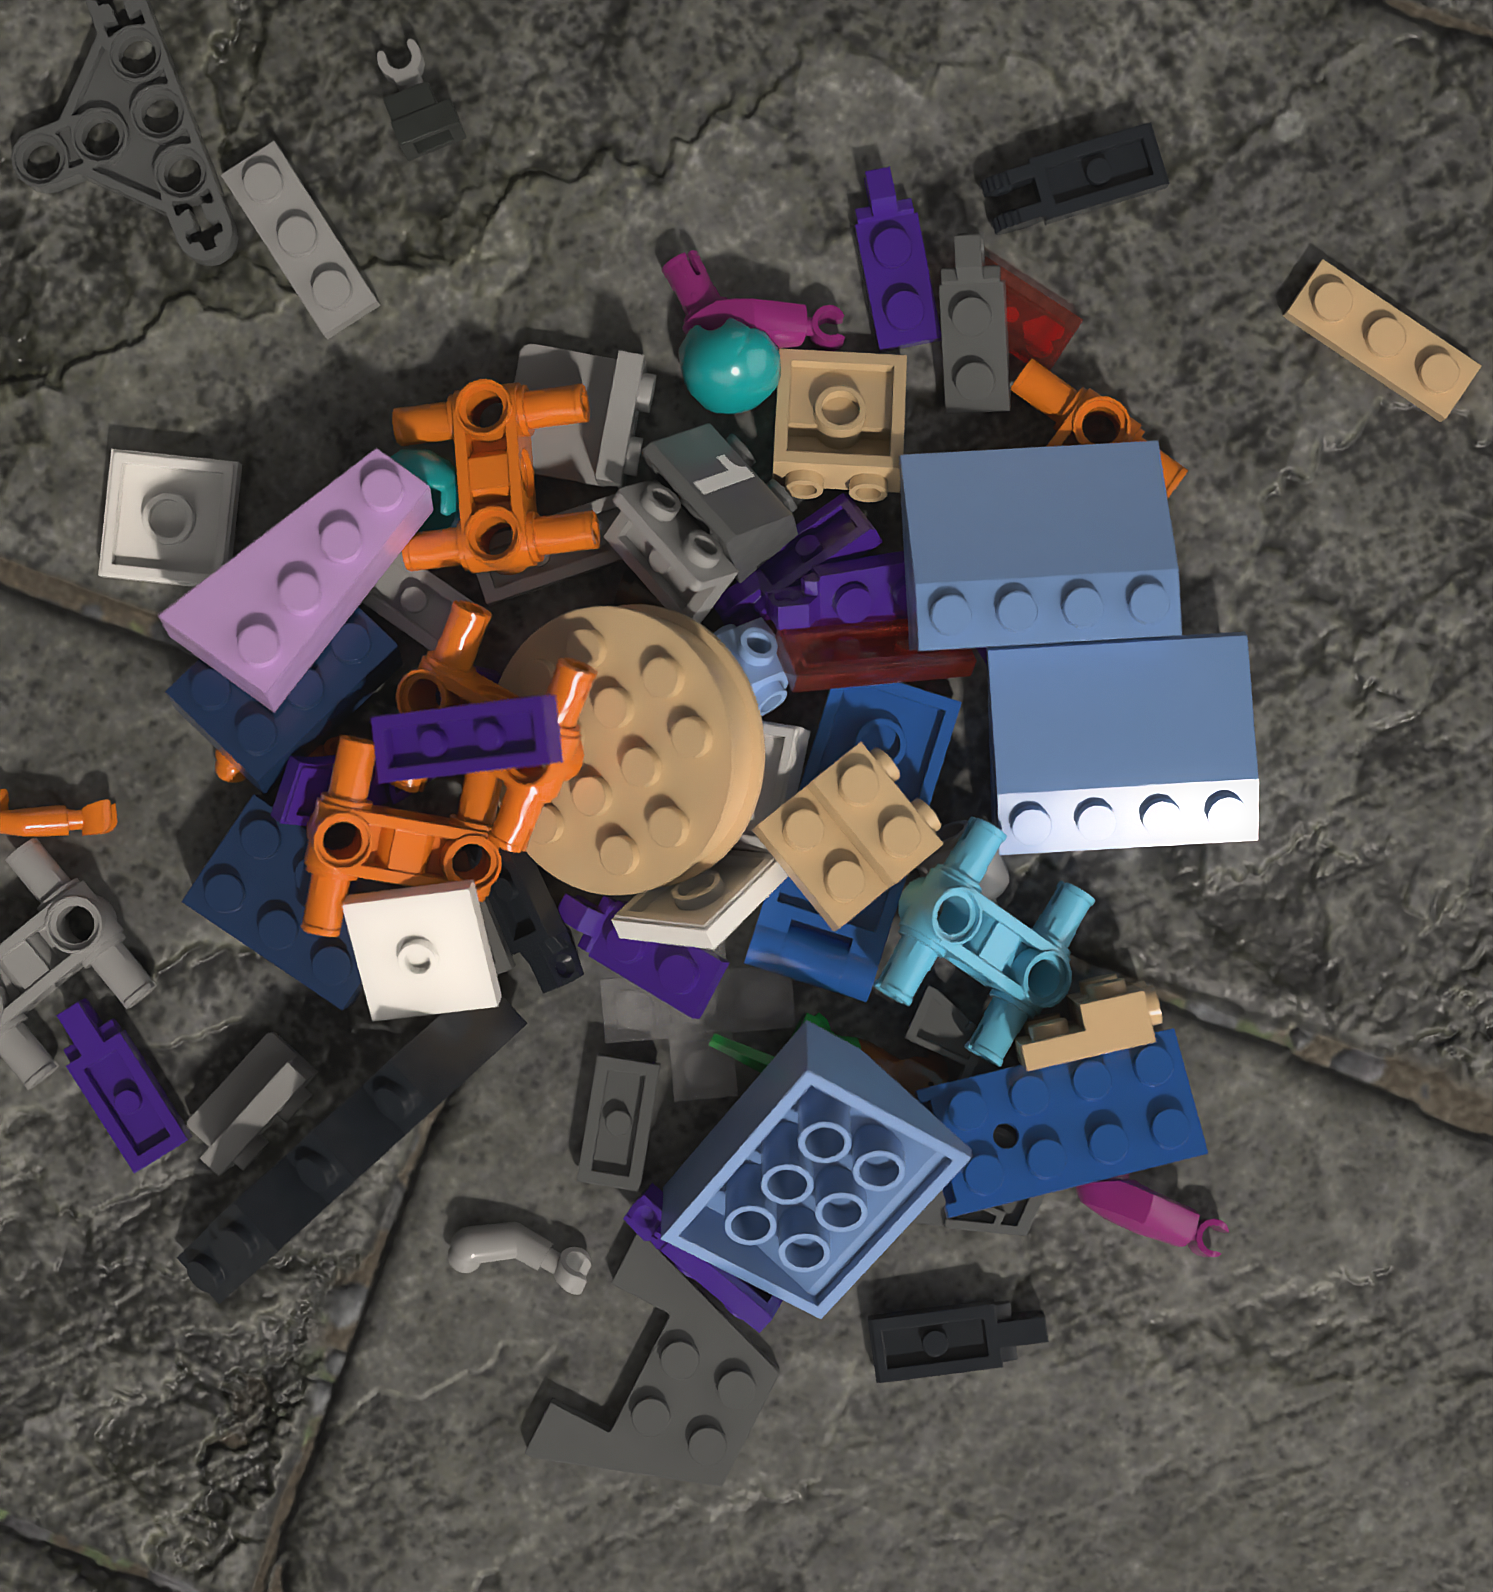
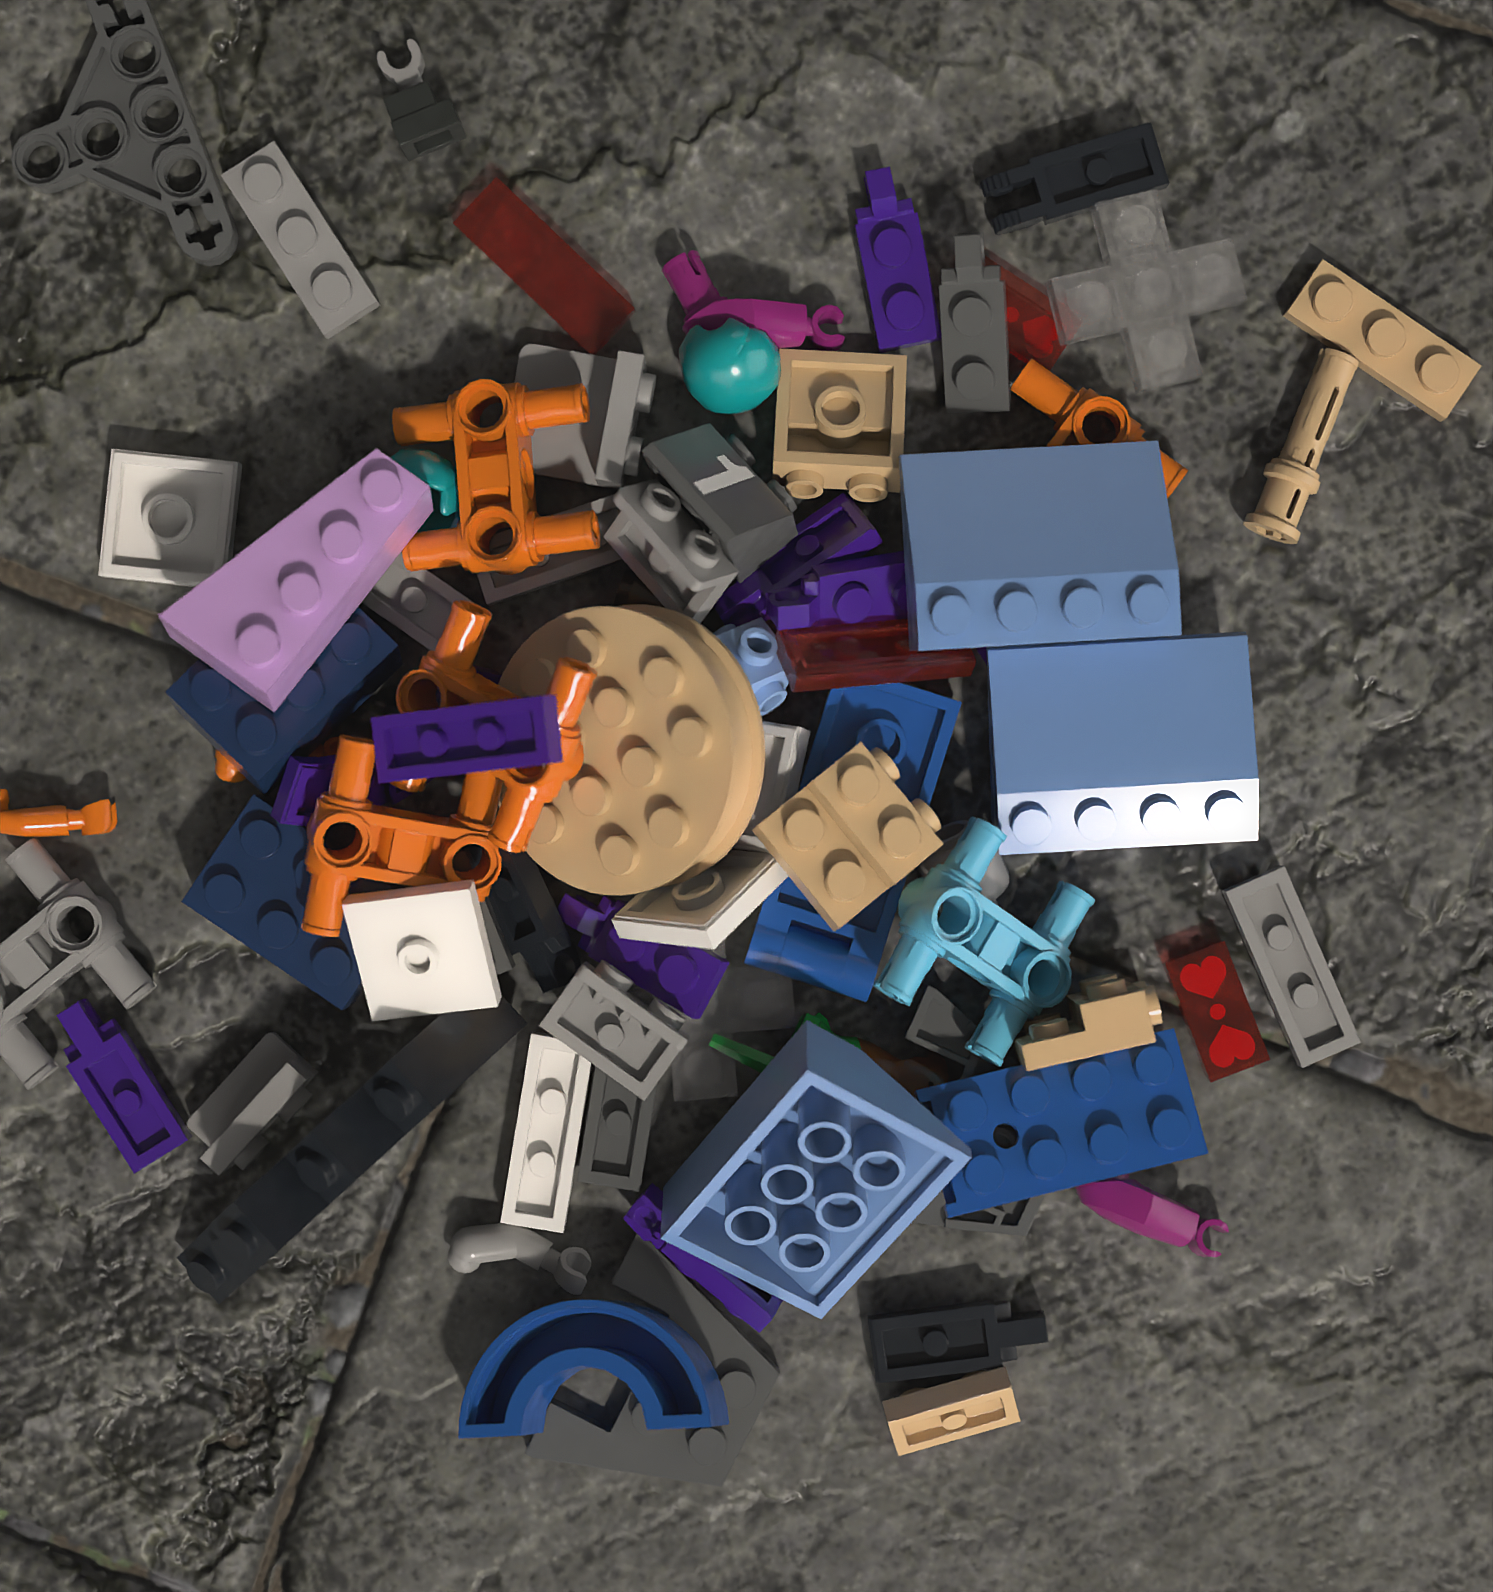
(544, 267): none -> clear red tile
(546, 1135): none -> white plate
(551, 1344): none -> blue brick
(616, 1028): none -> light grey bracket
(951, 1410): none -> tan plate
(1146, 291): none -> clear plate
(1216, 1011): none -> clear red tile
(1291, 966): none -> light grey plate
(1294, 473): none -> tan pin

